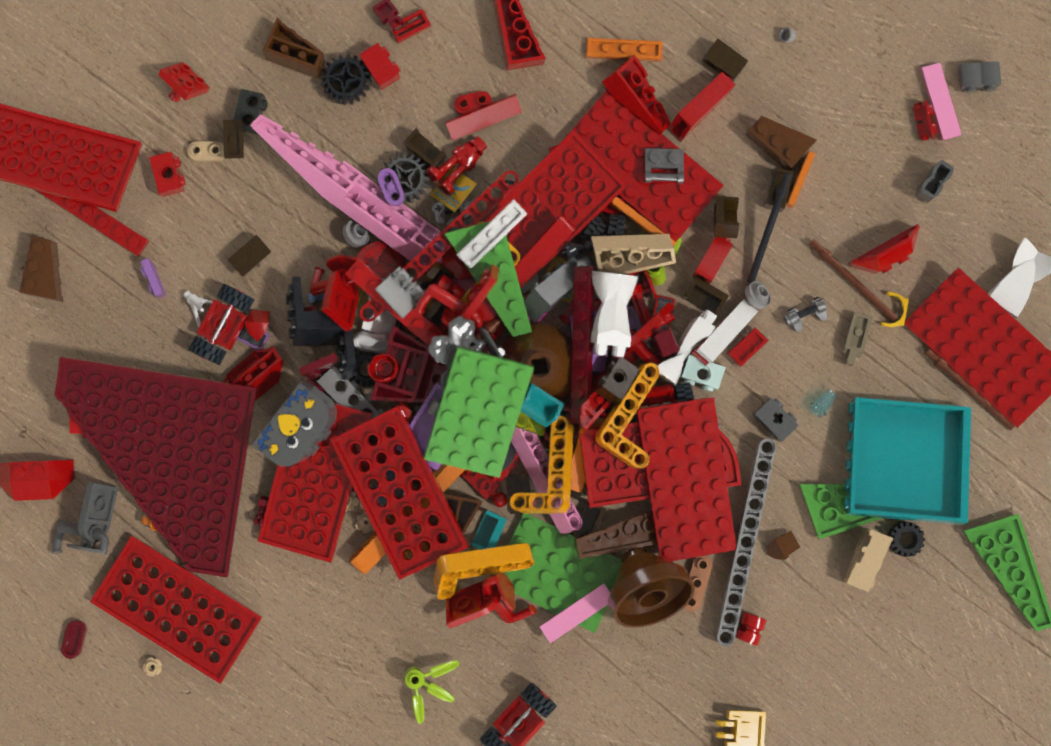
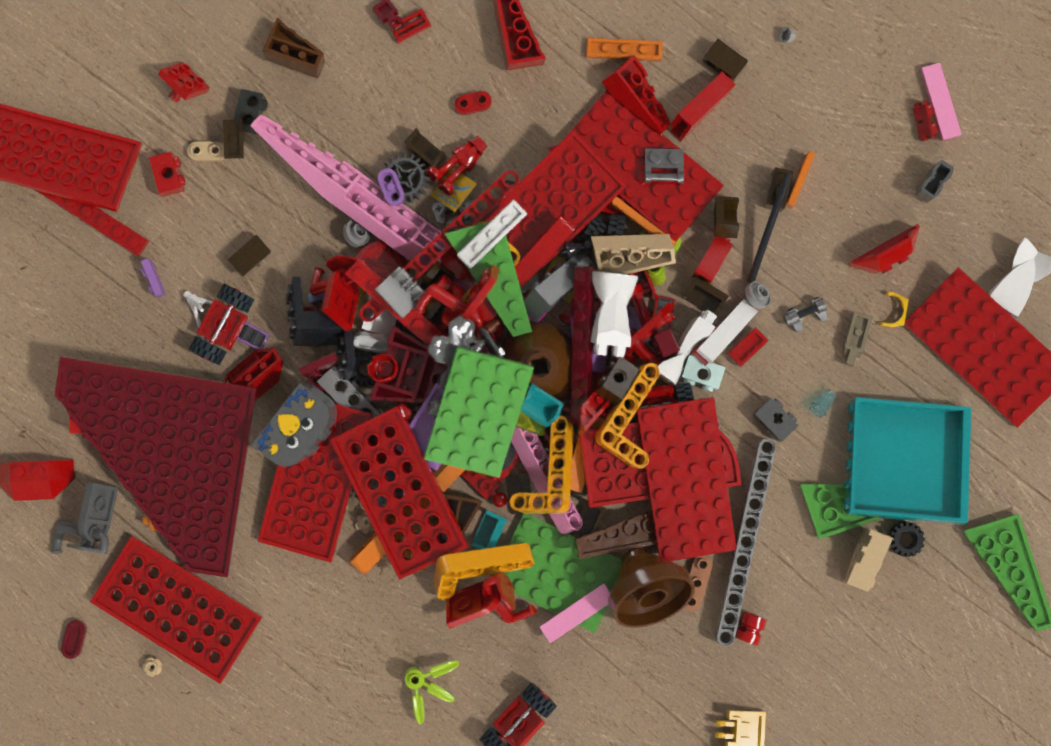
(42, 270): reddish brown wedge -> none
(257, 323): red tile -> none
(262, 503): dark red arm -> none
(353, 80): black gear -> none
(380, 66): red brick -> none
(483, 117): tile -> none
(780, 142): reddish brown wedge -> none
(783, 546): reddish brown tile -> none
(826, 255): copper bar -> none
(942, 364): copper bar -> none
(979, 76): dark grey brick -> none

